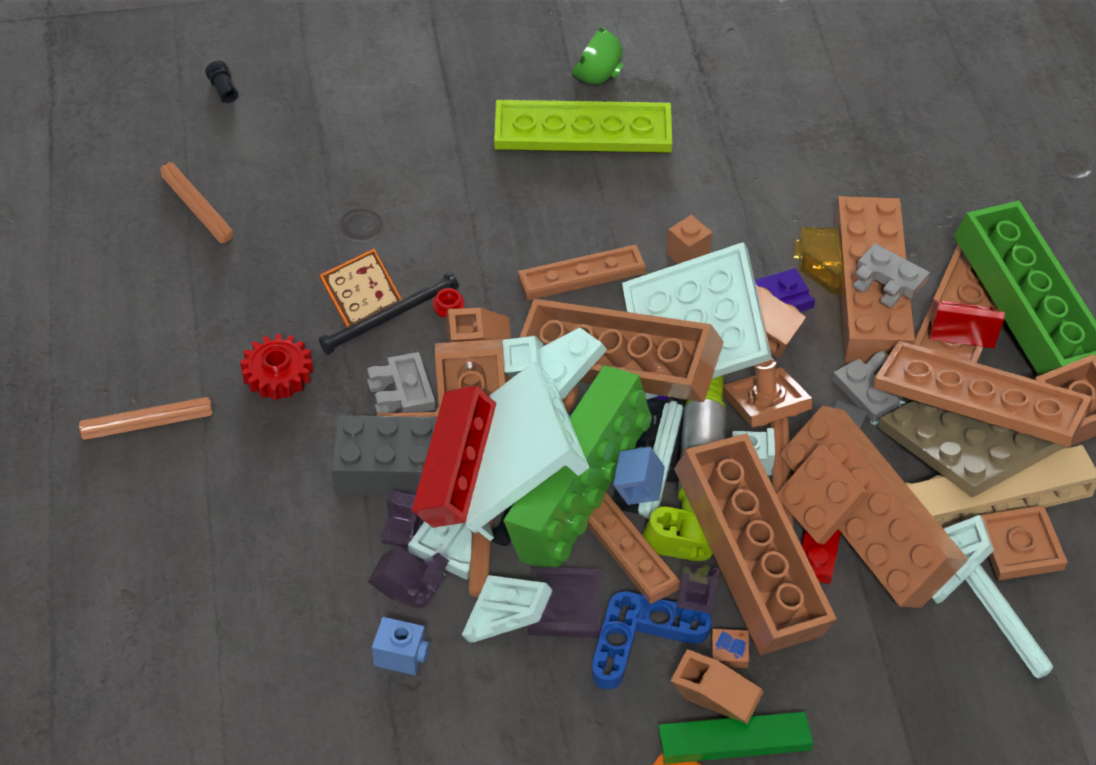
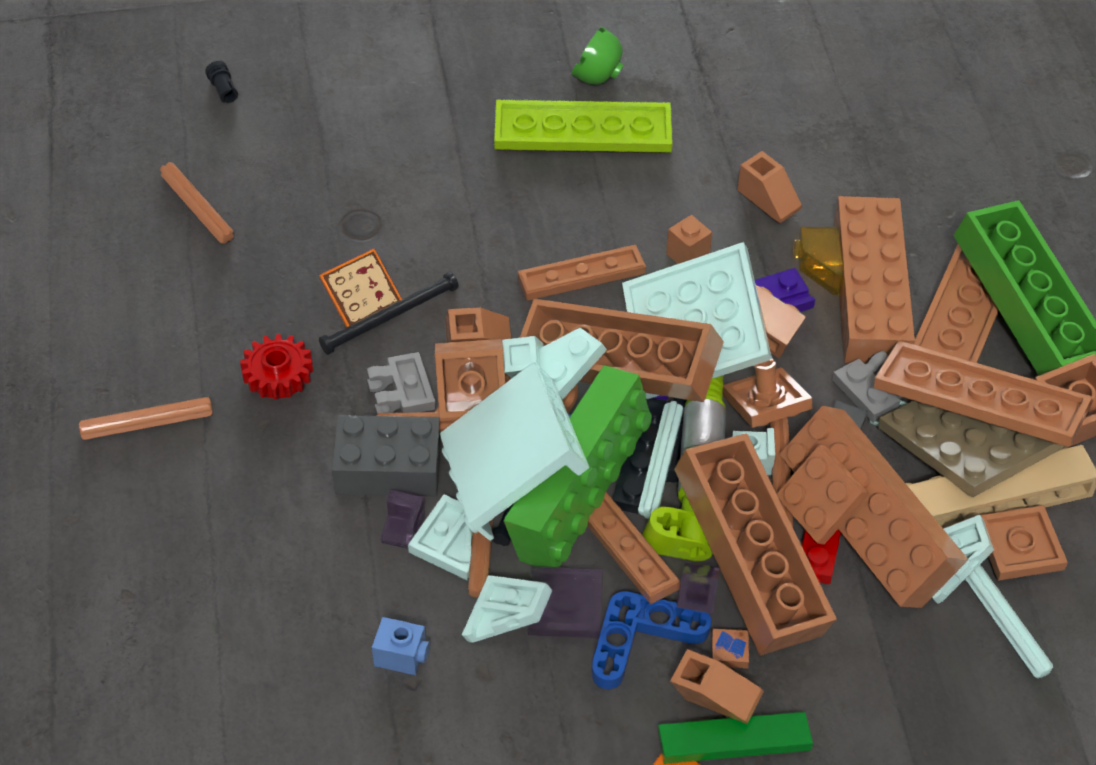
(407, 578): clear purple brick -> none
(447, 299): red plate -> none
(454, 457): red brick -> none
(639, 475): medium blue brick -> none
(768, 187): none -> nougat slope
(891, 270): light grey plate -> none
(965, 323): red slope -> none

